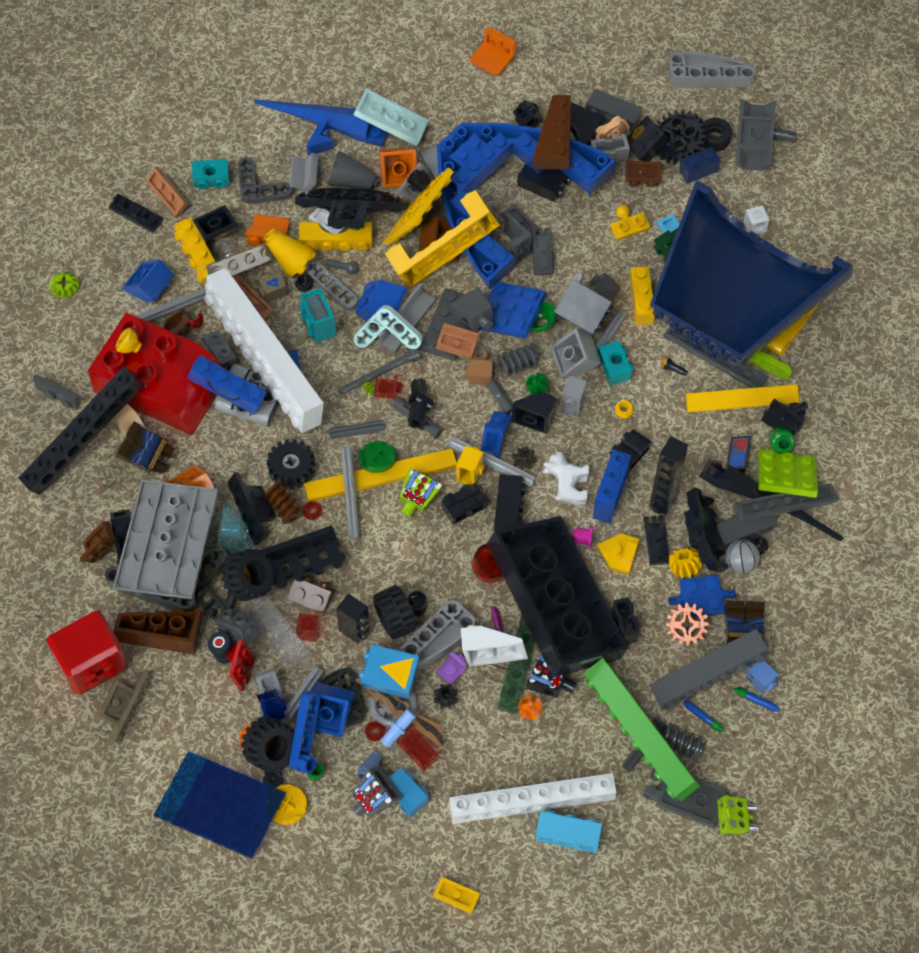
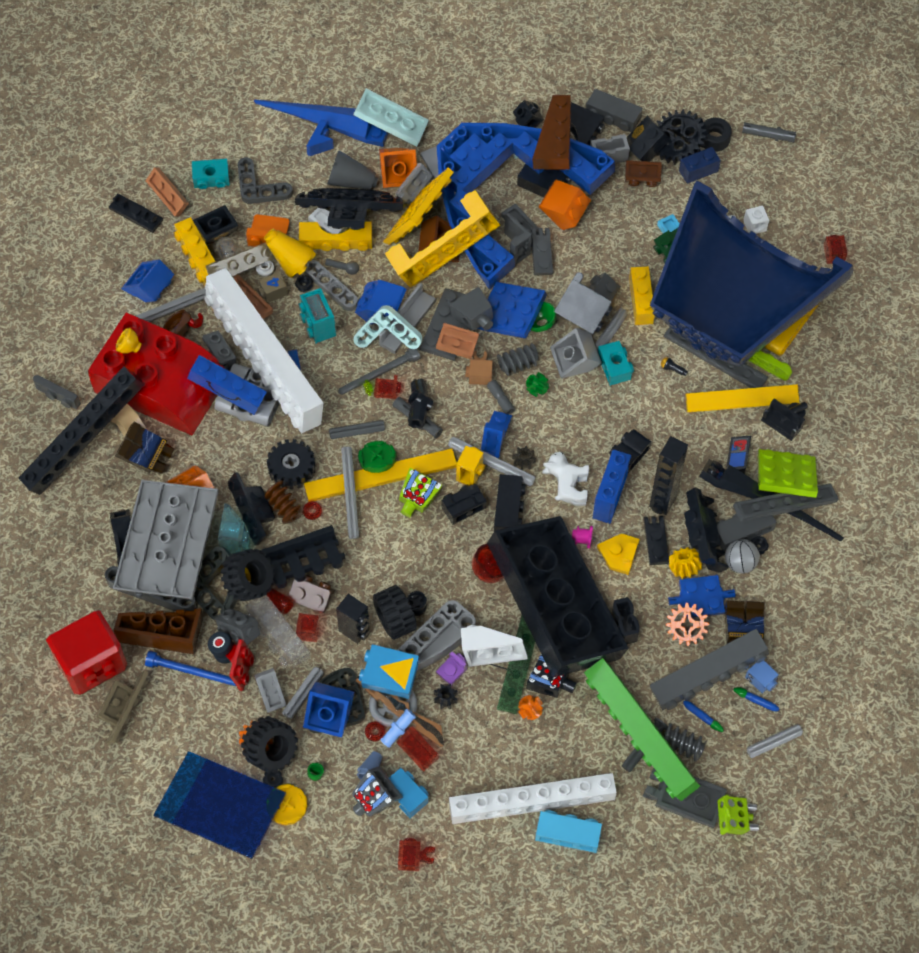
(70, 288): lime gear -> none
(98, 542): reddish brown bracket -> none
(154, 659): none -> blue piece
(265, 271): none -> white plate
(271, 705): clear blue brick -> none
(280, 601): none -> clear red cone
(300, 755): blue beam -> none
(303, 172): light grey panel -> none
(411, 854): none -> clear red brick
(418, 180): black gear -> none
(456, 895): yellow plate -> none
(494, 52): orange bracket -> none
(496, 619): magenta piece -> none
(535, 411): black slope -> none
(564, 204): none -> orange slope
(573, 396): light grey brick -> none
(614, 128): light nougat plate -> none
(624, 404): yellow plate -> none
(628, 225): yellow plate -> none
(708, 70): light grey beam -> none
(755, 135): dark grey piece -> none
(774, 741): none -> light grey axle
(781, 440): green head -> none
(833, 247): none -> clear red brick

